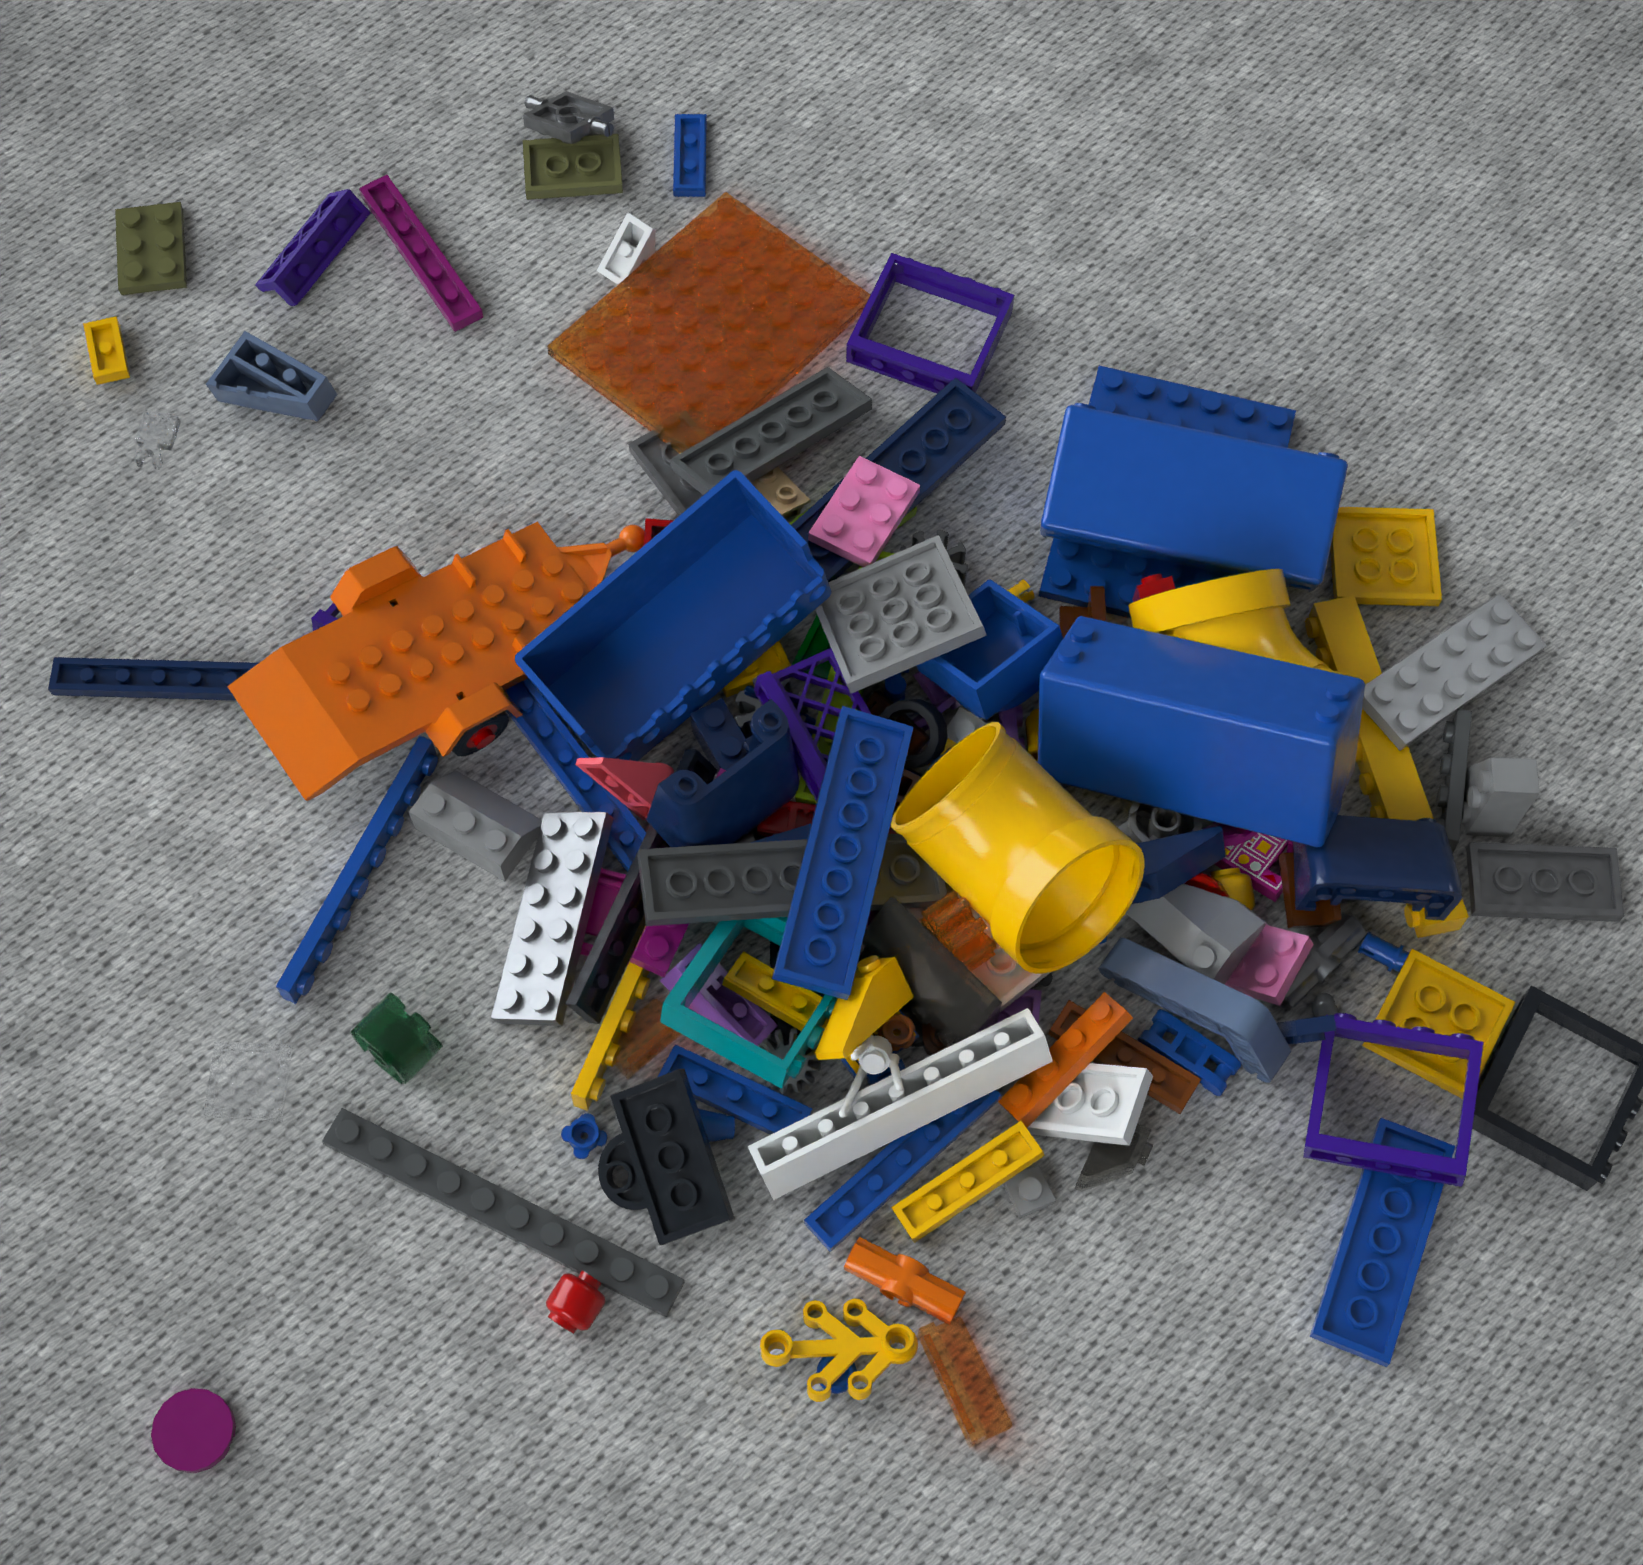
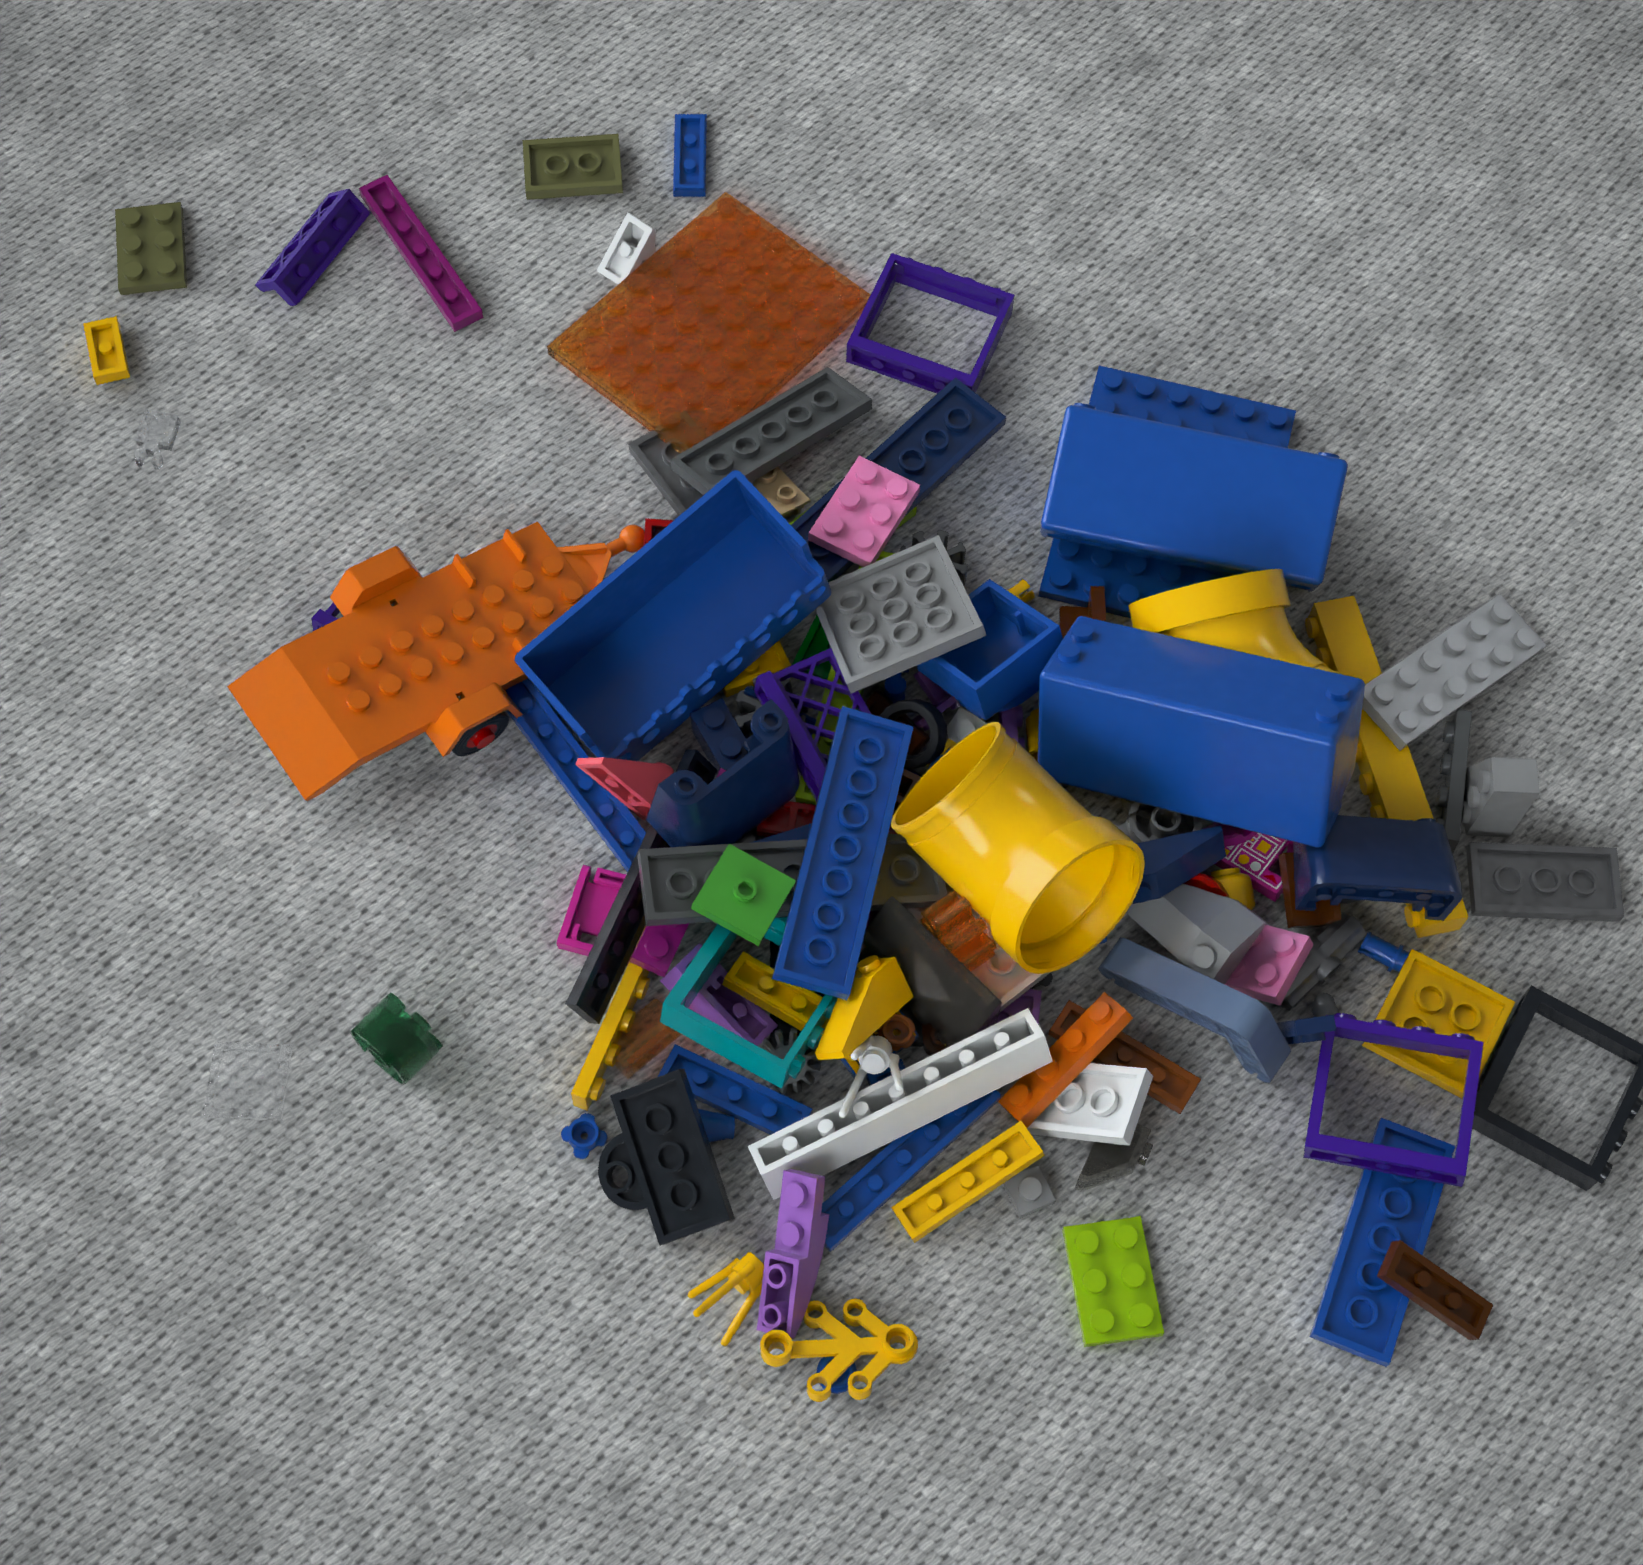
(145, 678): dark blue plate -> none
(193, 1430): magenta tile -> none
(270, 381): sand blue wedge -> none
(353, 880): blue plate -> none
(475, 823): light grey slope -> none
(504, 1212): dark grey plate -> none
(552, 919): plate -> none
(568, 117): flat silver plate -> none
(575, 1301): red head -> none
(743, 894): none -> bright green plate
(743, 1276): none -> yellow plant
(798, 1251): none -> medium lavender slope
(904, 1279): orange piece -> none
(964, 1380): clear orange panel -> none
(1112, 1281): none -> lime plate
(1153, 585): red plate -> none
(1190, 1051): blue plate -> none
(1386, 556): yellow plate -> none
(1435, 1290): none -> reddish brown plate

